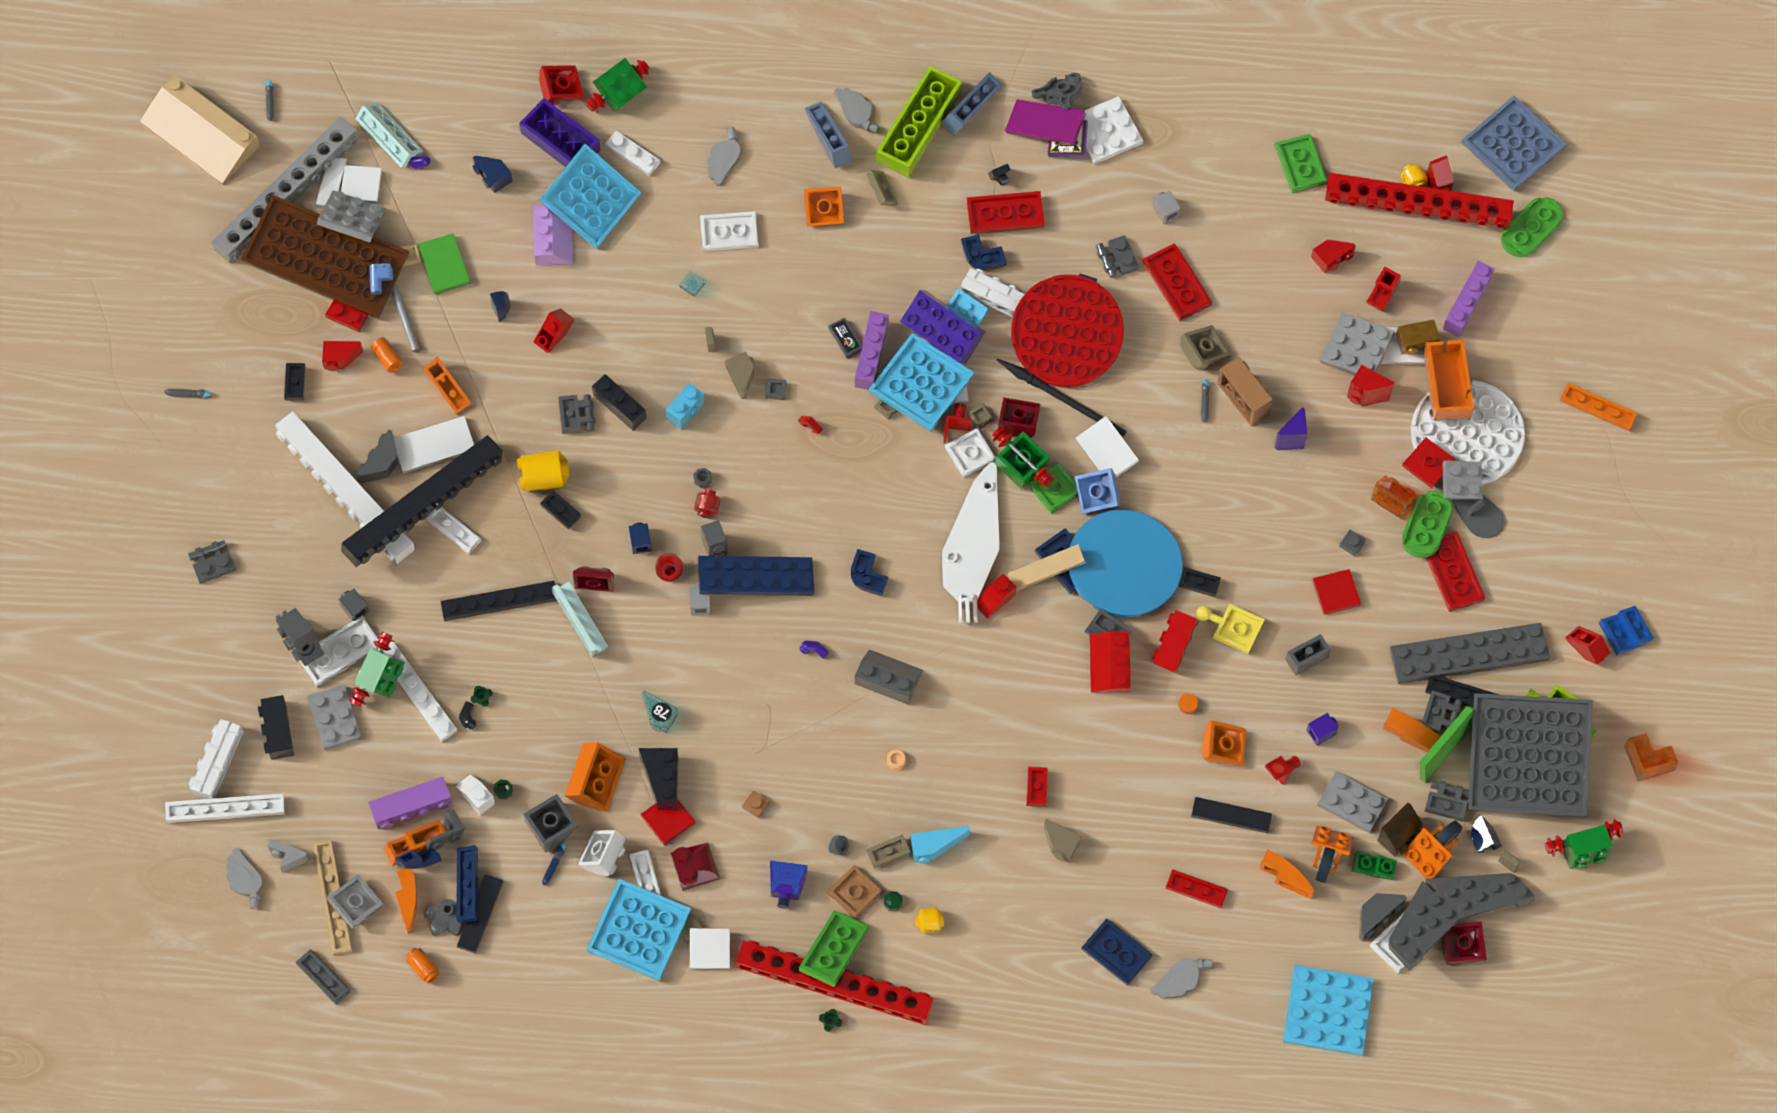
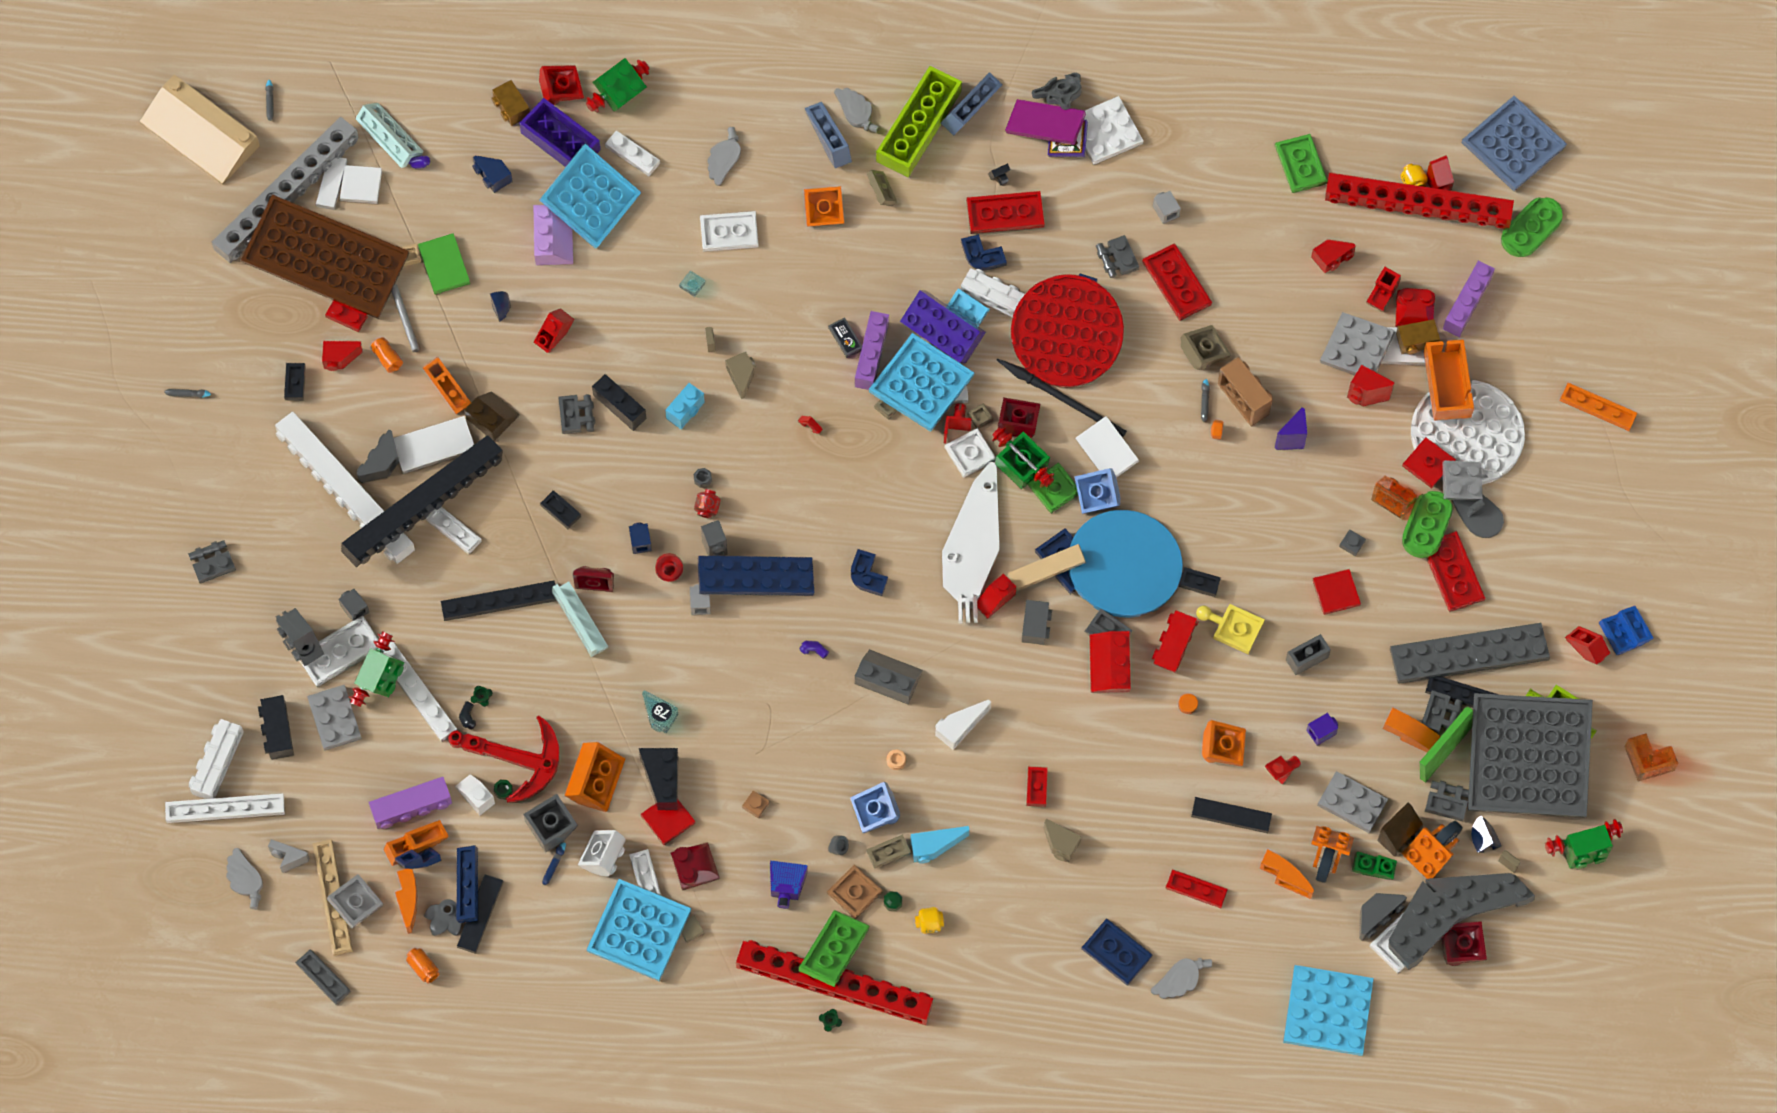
(351, 216): light grey plate -> none
(380, 273): medium blue piece -> none
(454, 833): dark grey bracket -> none
(490, 414): none -> dark brown slope
(510, 102): none -> pearl gold brick
(525, 759): none -> red piece
(543, 470): yellow cylinder -> none
(709, 948): white tile -> none
(775, 389): dark grey tile -> none
(875, 807): none -> medium blue slope
(959, 724): none -> white slope
(1035, 622): none -> dark grey brick
(1216, 429): none -> orange tile
(1414, 306): none -> red slope

